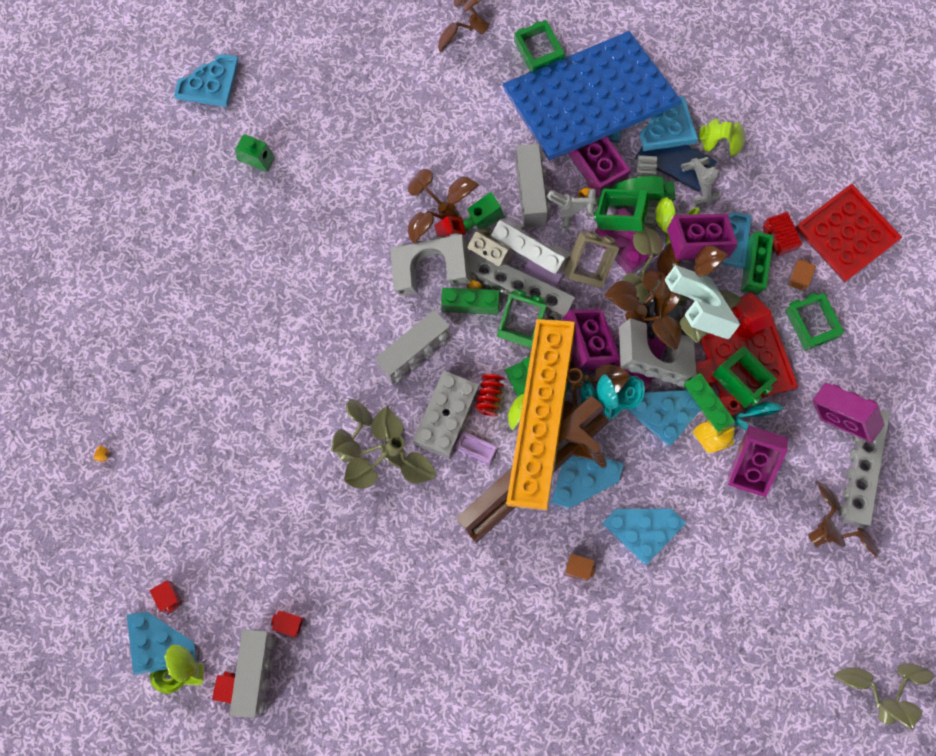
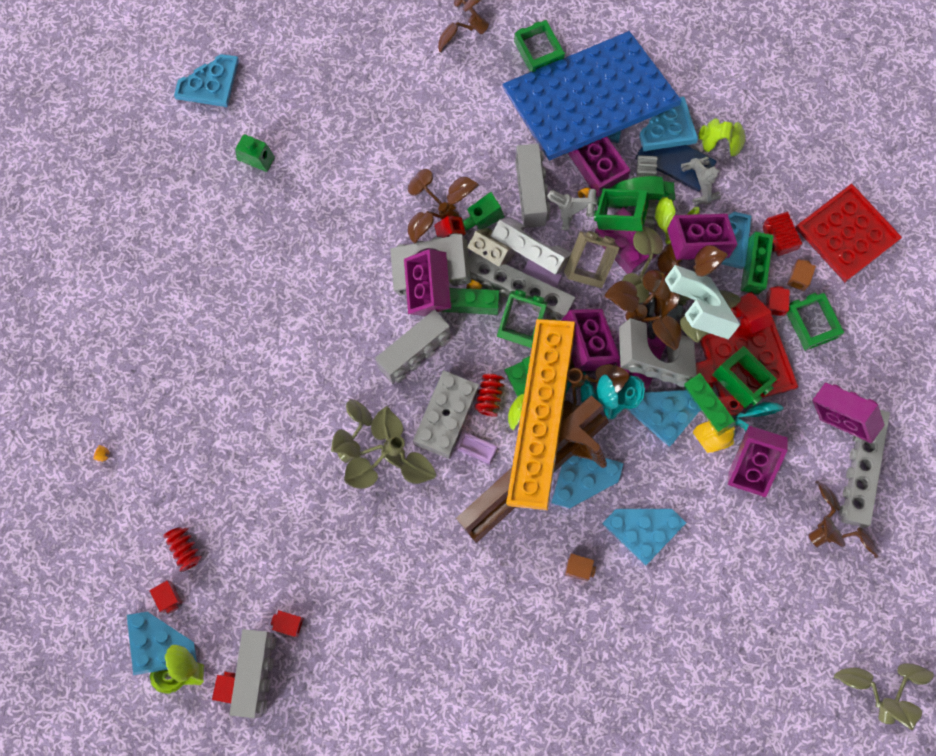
(182, 548): none -> red piece
(427, 282): none -> magenta brick
(778, 300): none -> red brick

